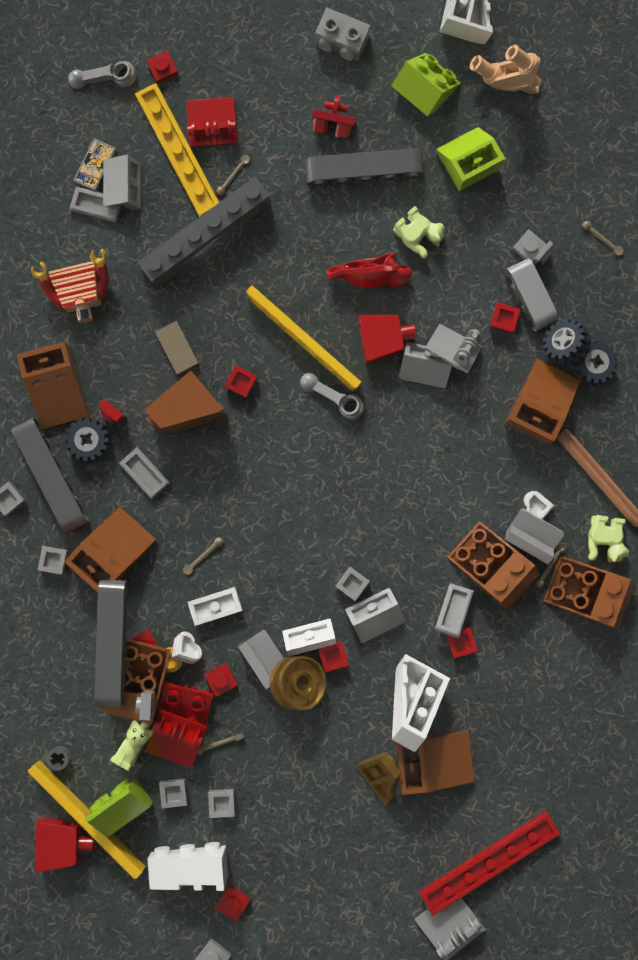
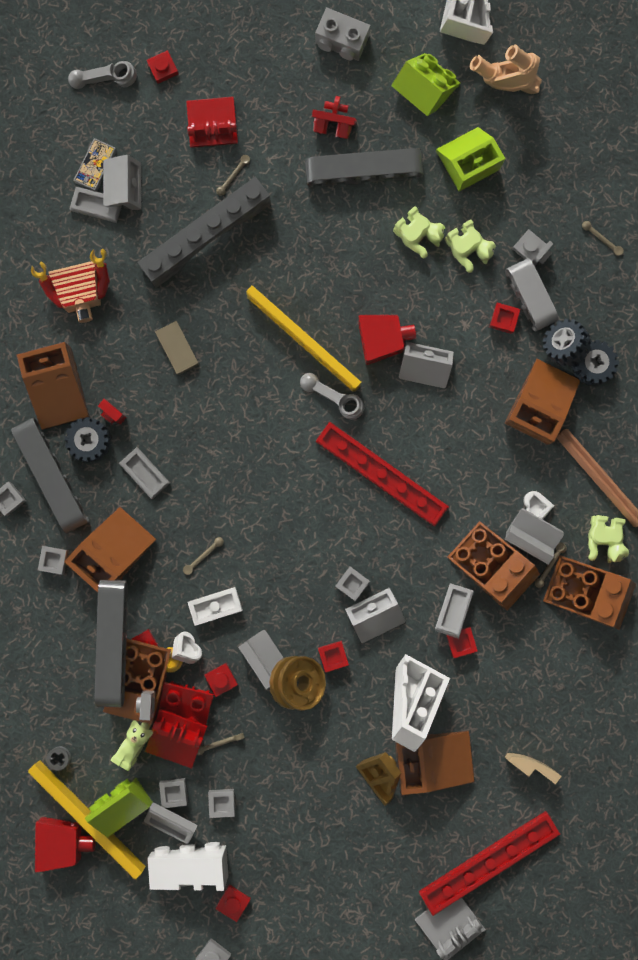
(170, 823): none -> light grey tile
(177, 149): yellow tile -> none
(184, 406): dark orange slope -> none
(241, 382): red plate -> none
(309, 637): white plate -> none
(372, 272): red animal -> none
(382, 474): none -> red tile
(455, 348): light grey hinge -> none
(471, 241): none -> yellowish green animal
(528, 765): none -> tan slope

